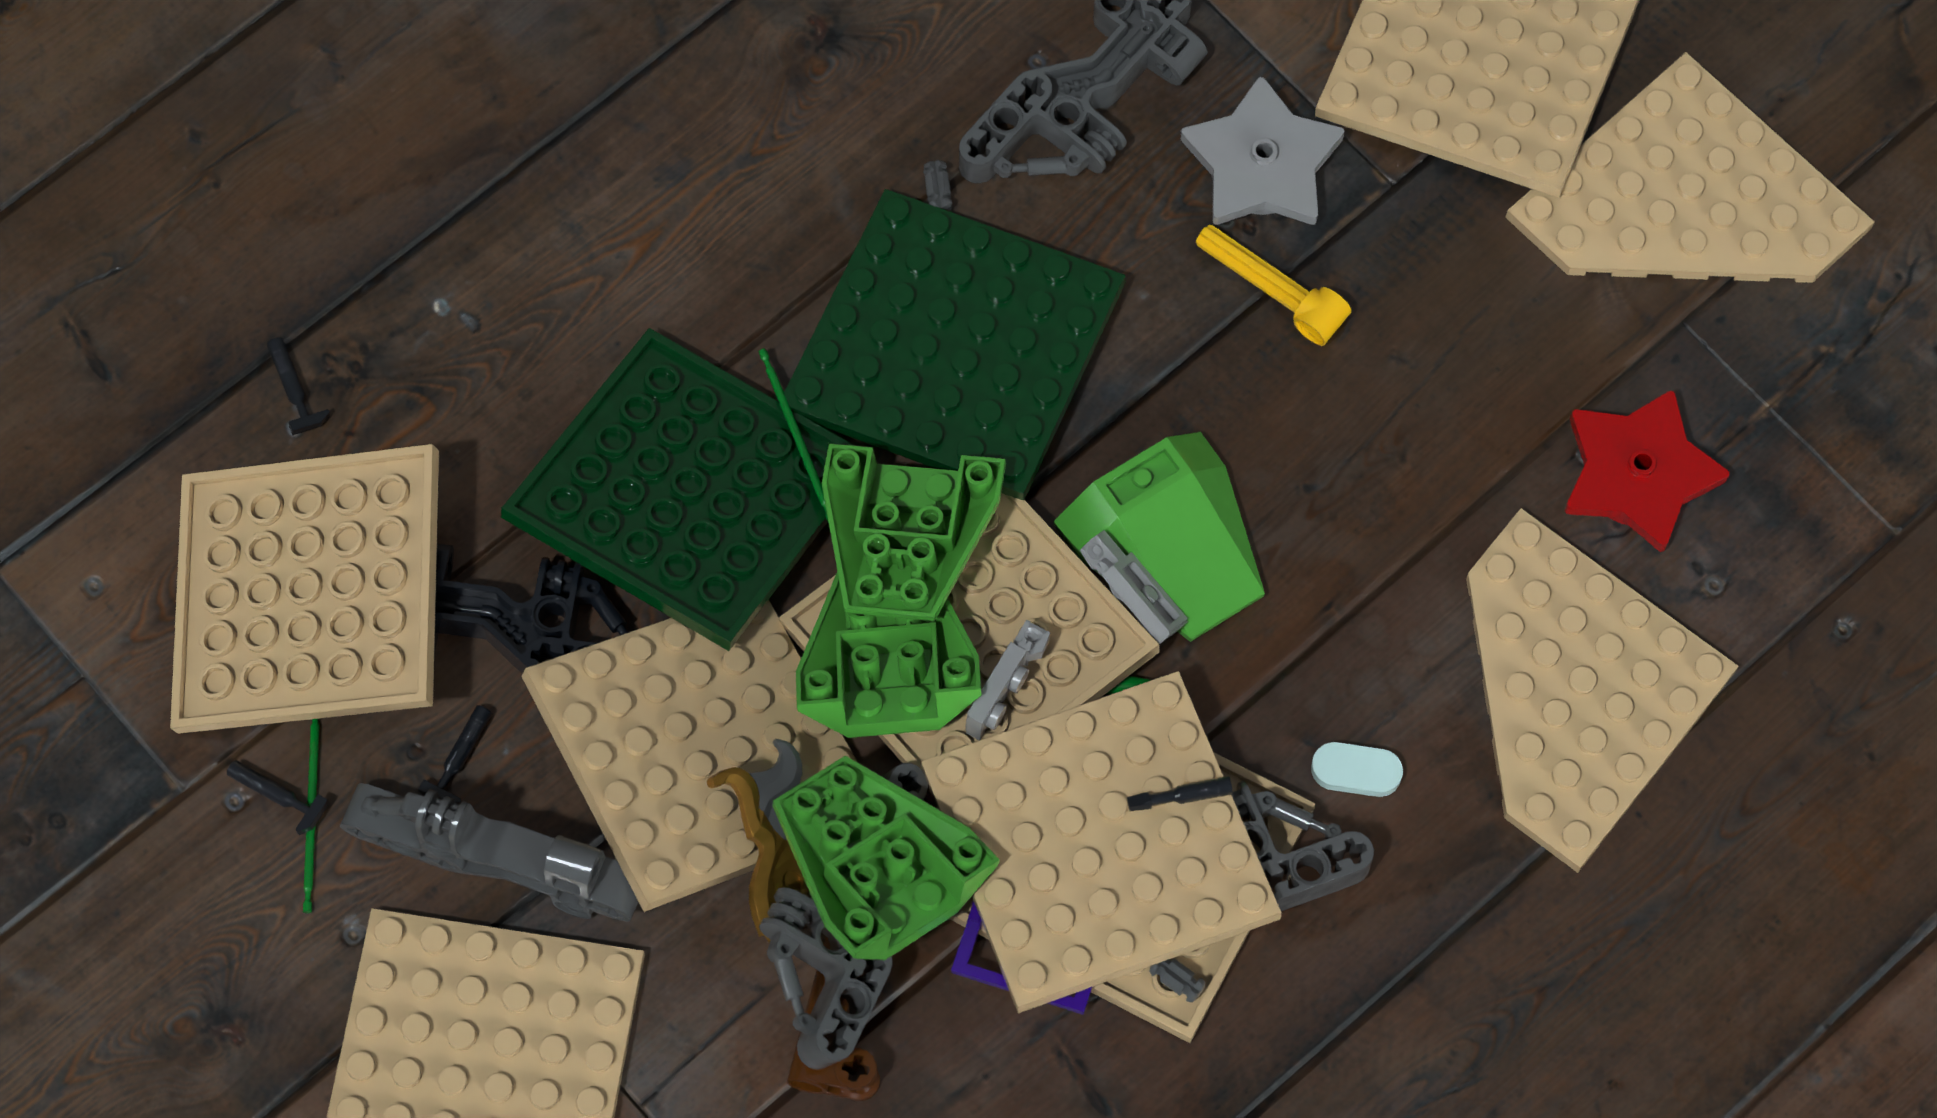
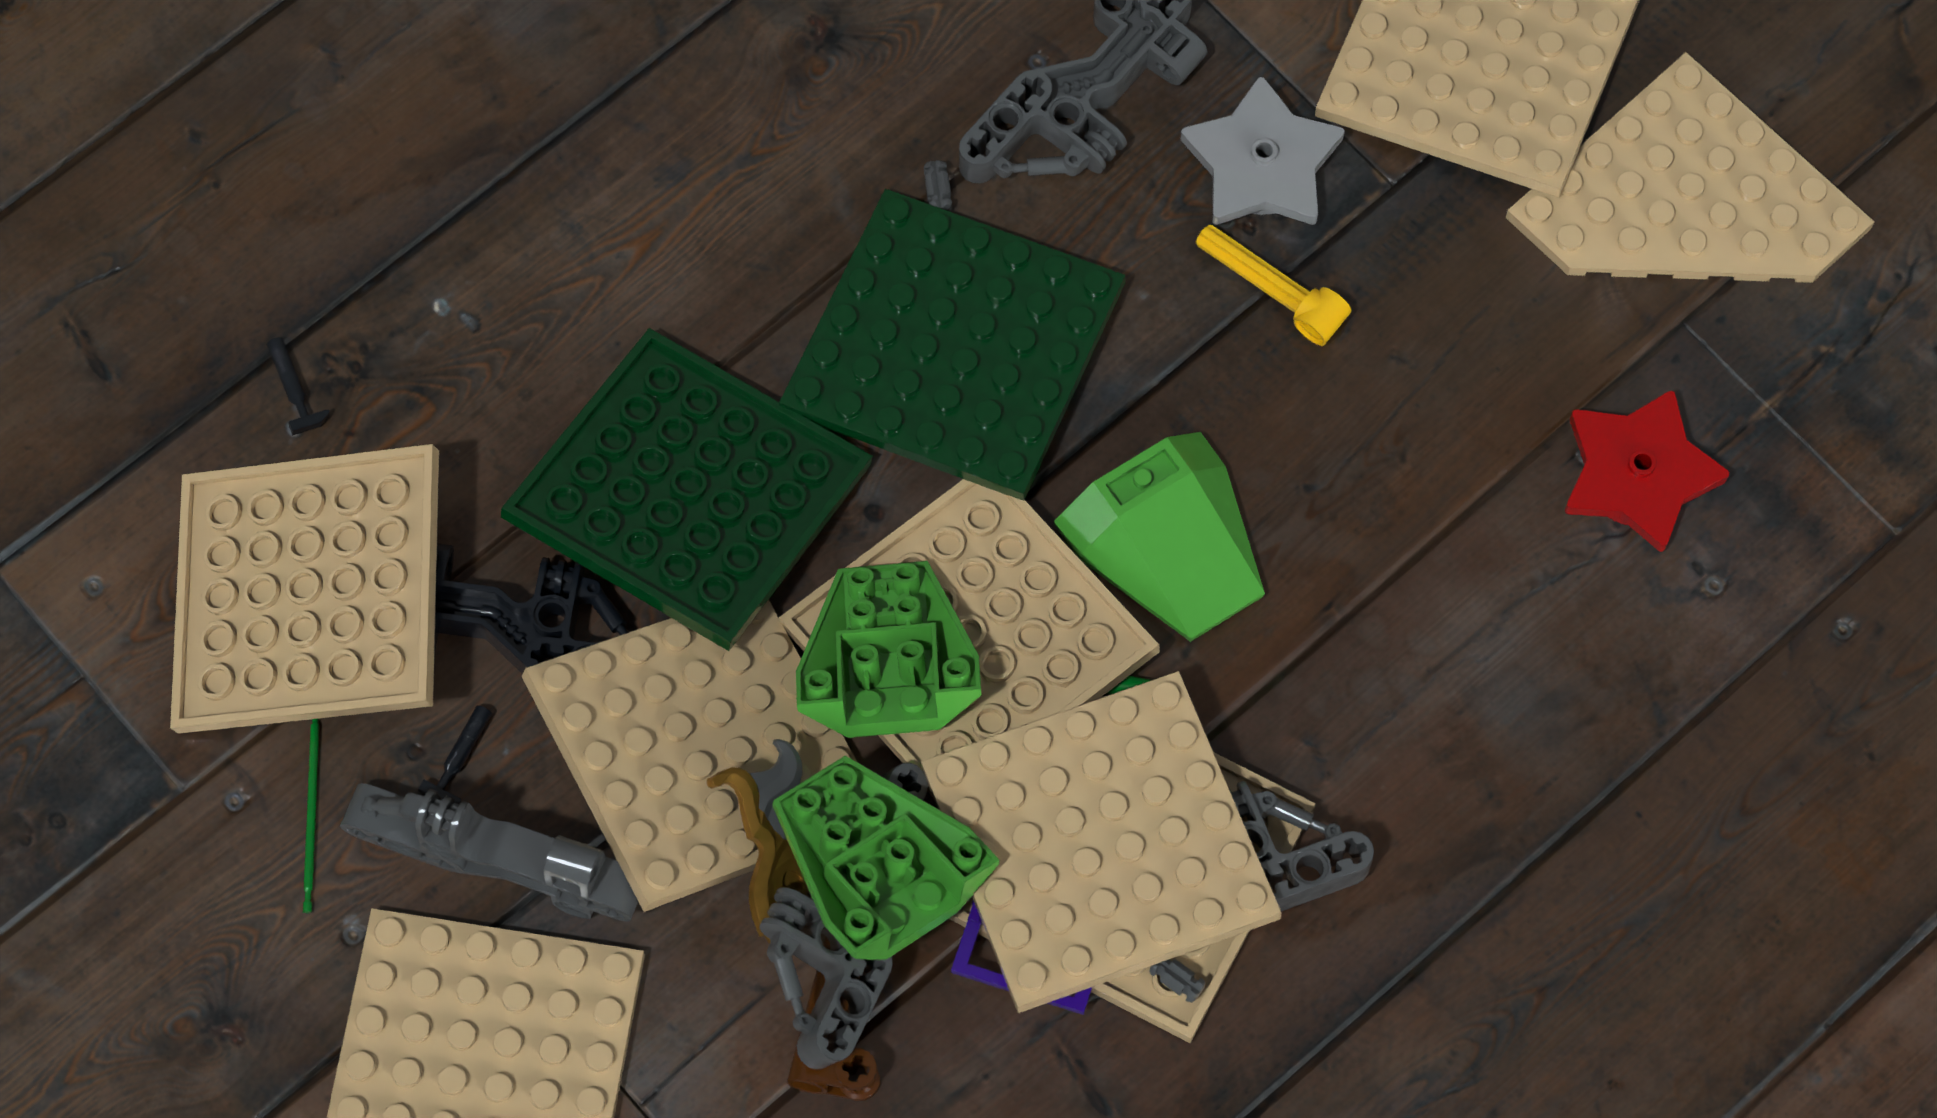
(279, 794): black piece -> none
(793, 427): green piece -> none
(905, 528): bright green wedge -> none
(1006, 677): light grey hinge -> none
(1134, 586): light grey hinge -> none
(1182, 794): black piece -> none
(1356, 769): light aqua tile -> none
(1579, 686): tan plate -> none

